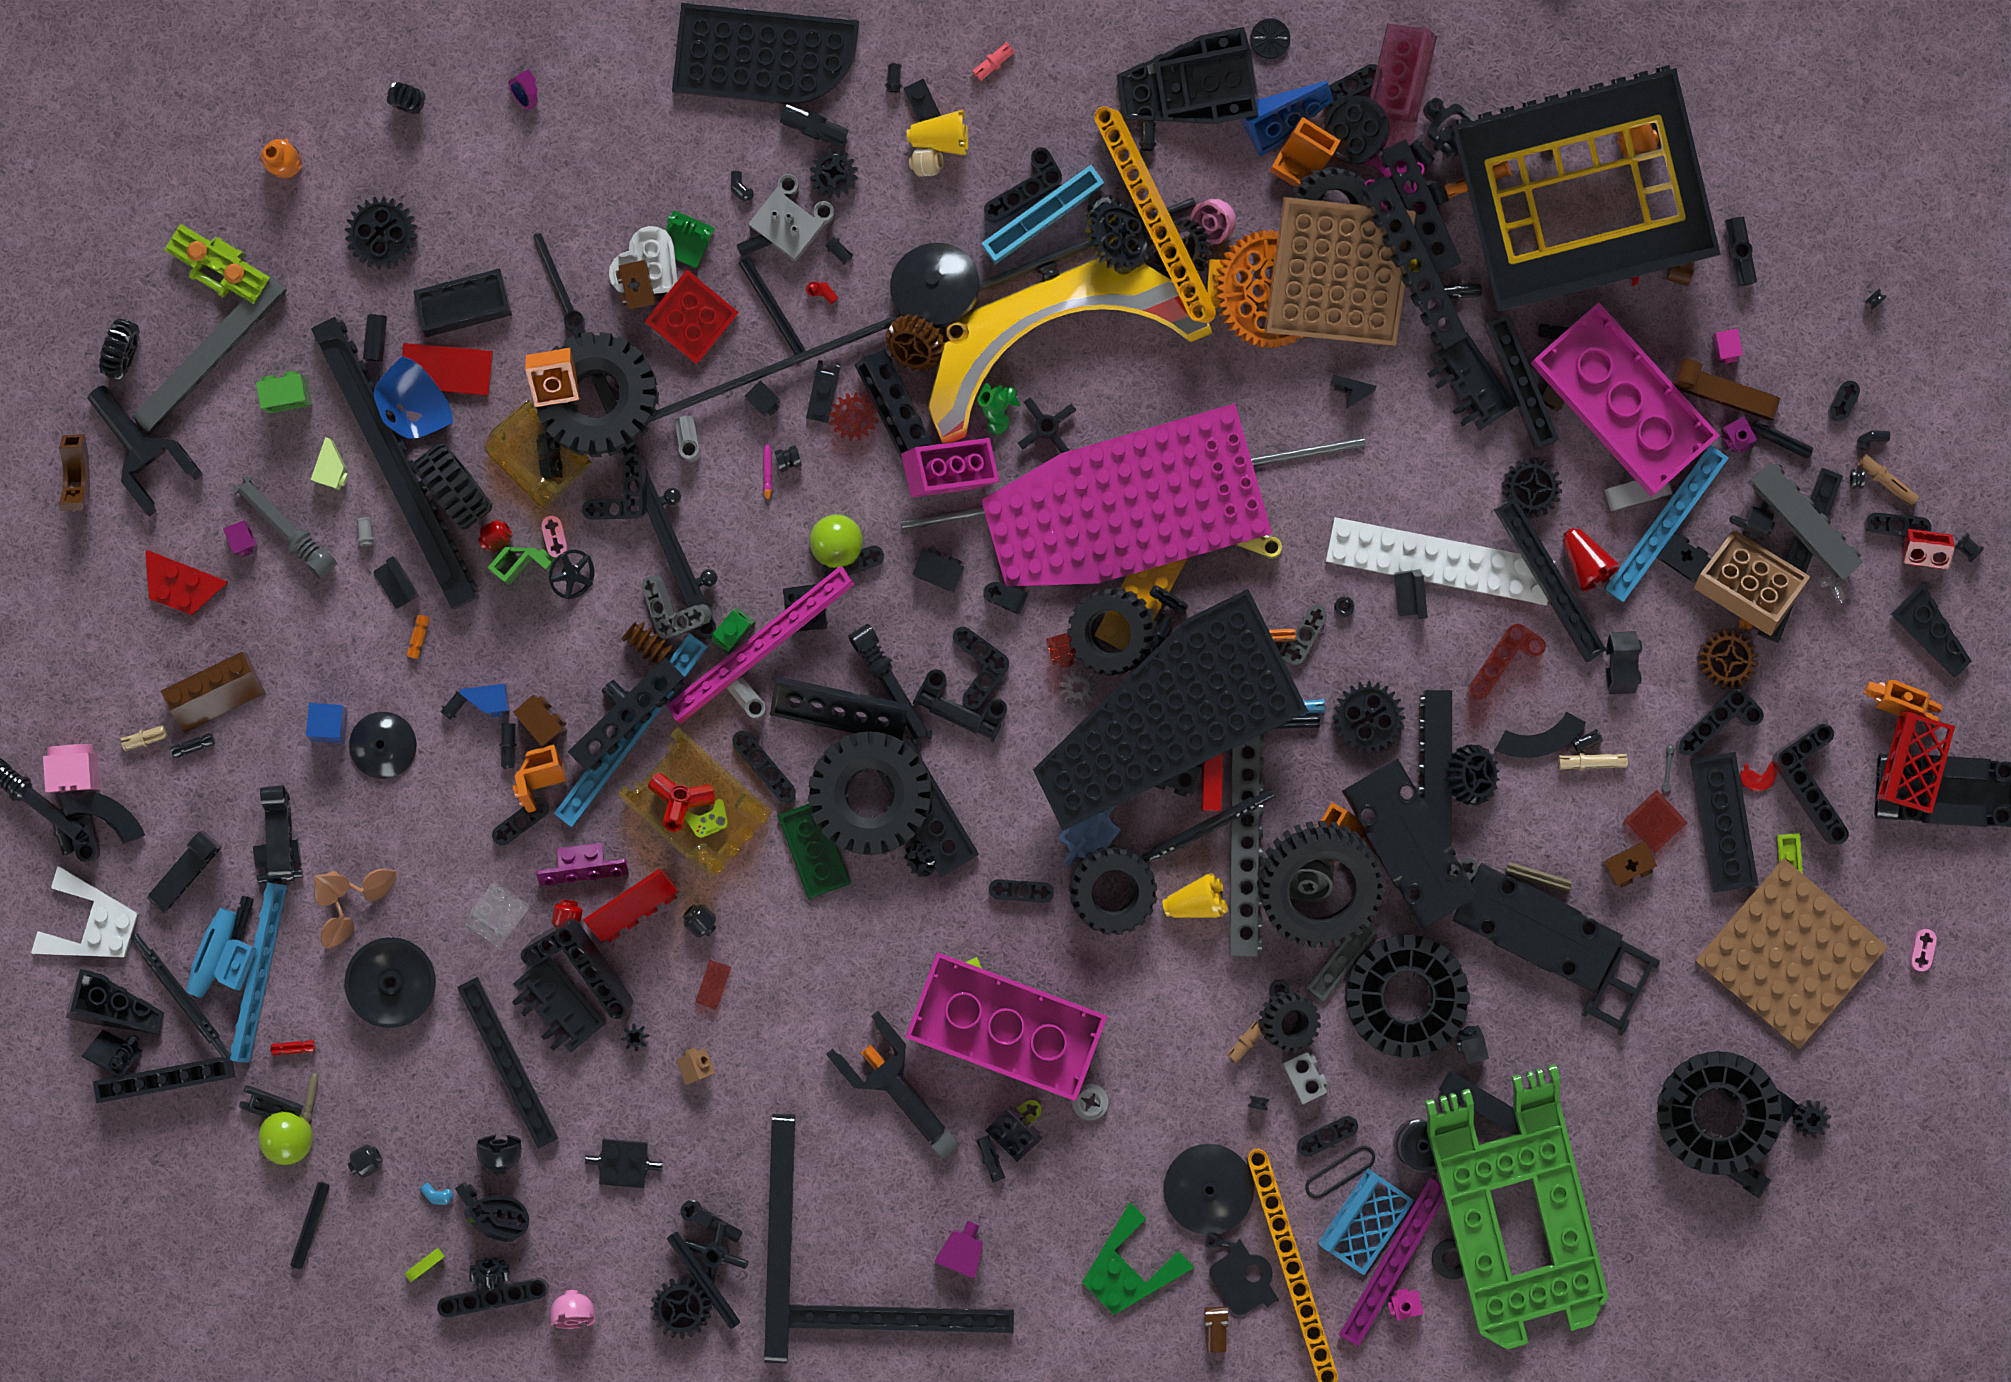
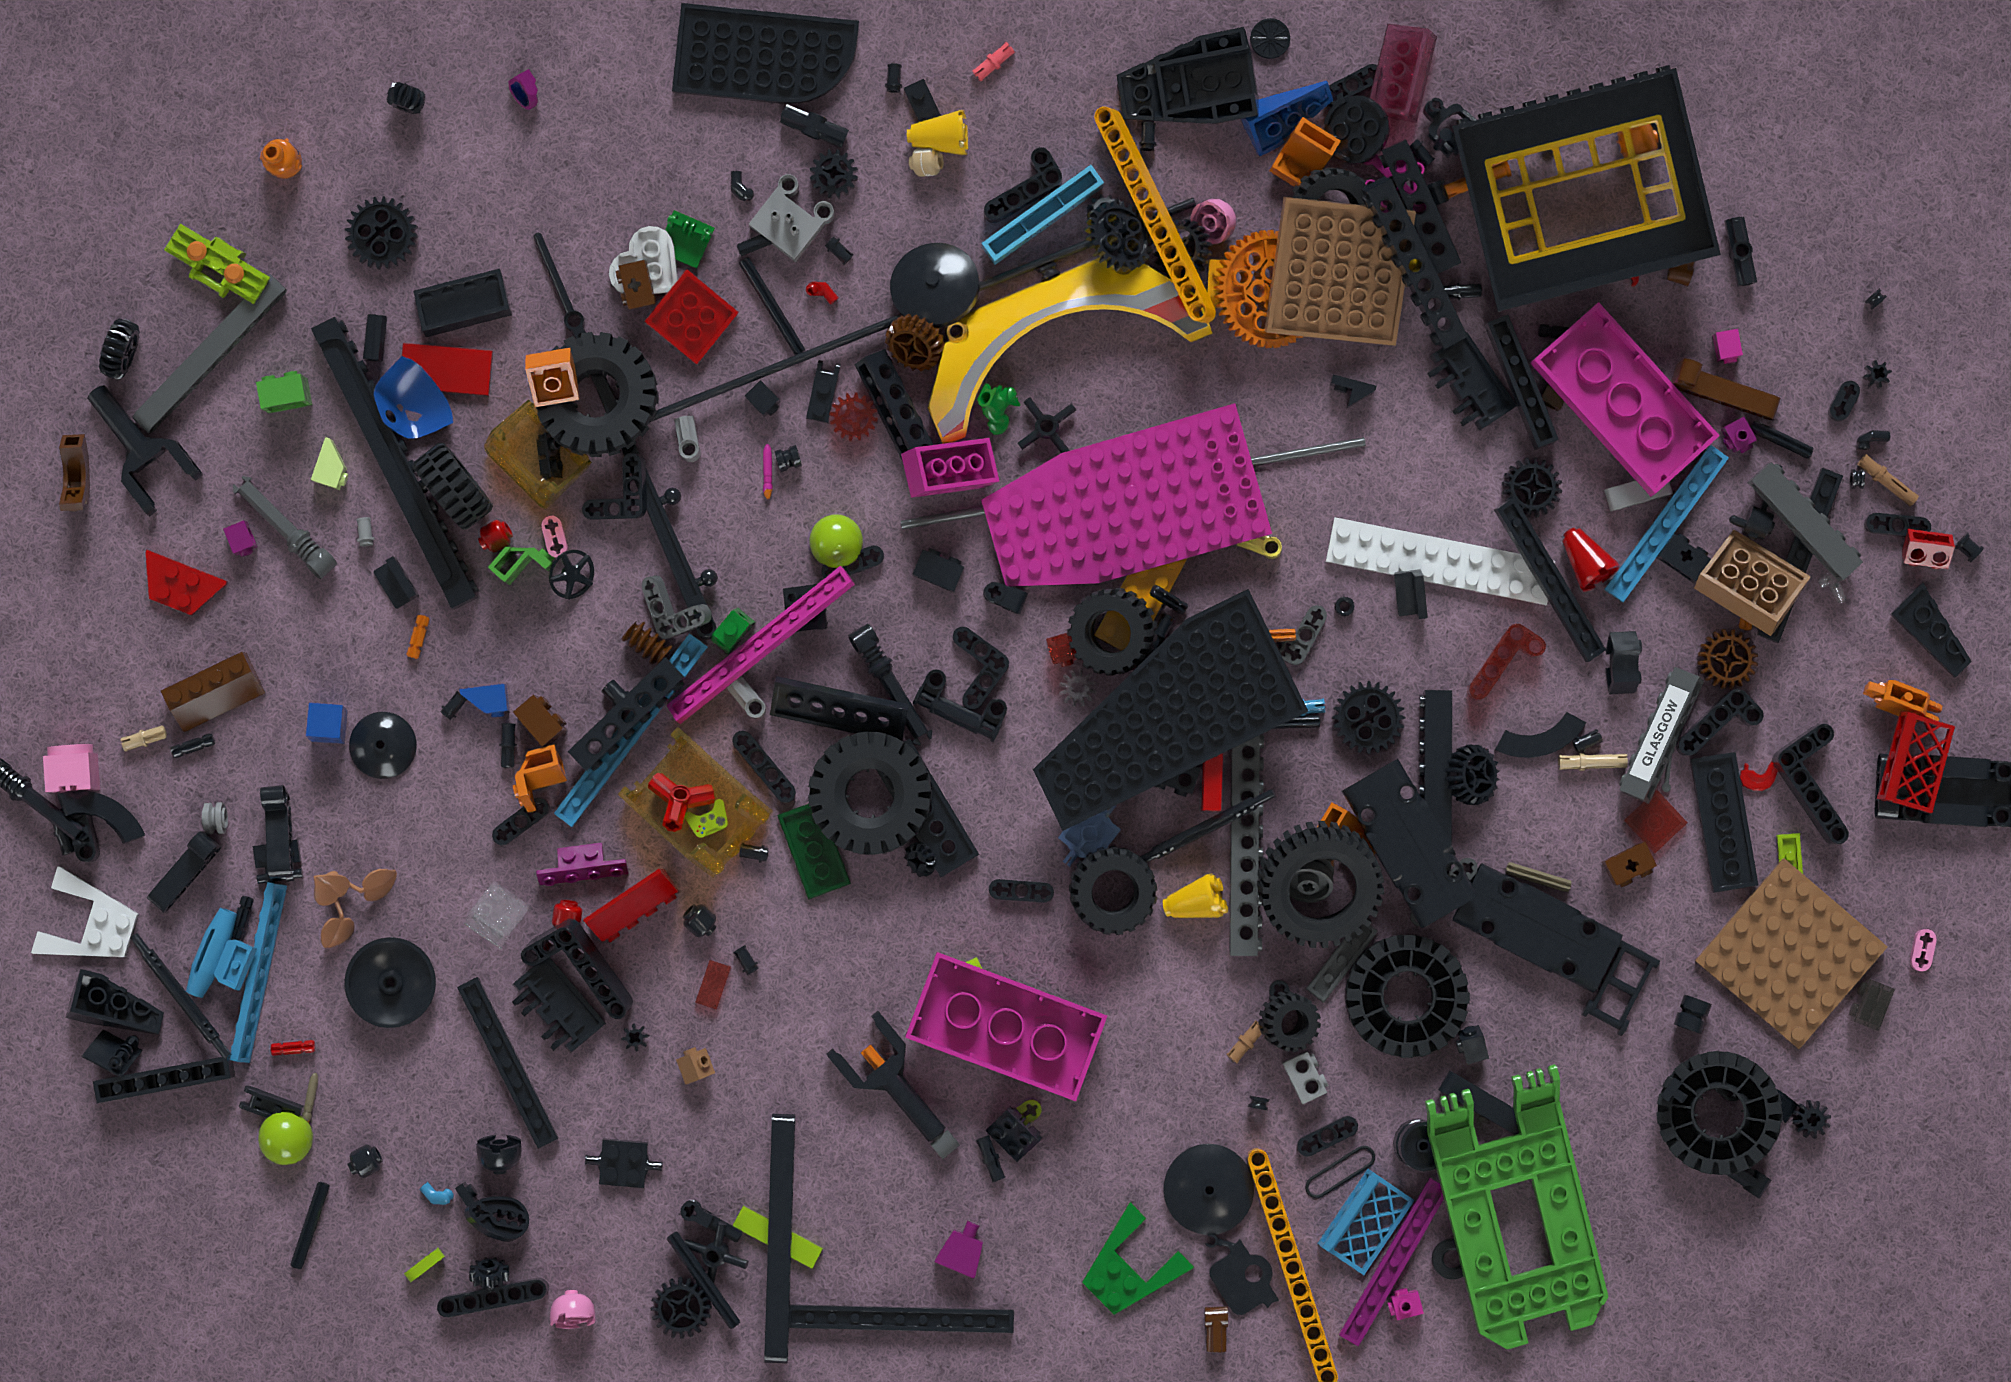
(214, 818): none -> light grey wheel
(746, 960): none -> black pin
(754, 852): none -> black pin
(757, 1227): none -> lime tile
(1100, 1098): light grey gear -> none
(1661, 735): none -> dark grey brick
(1692, 1014): none -> black wheel
(1871, 1004): none -> clear smoke brick
(1883, 374): none -> black gear

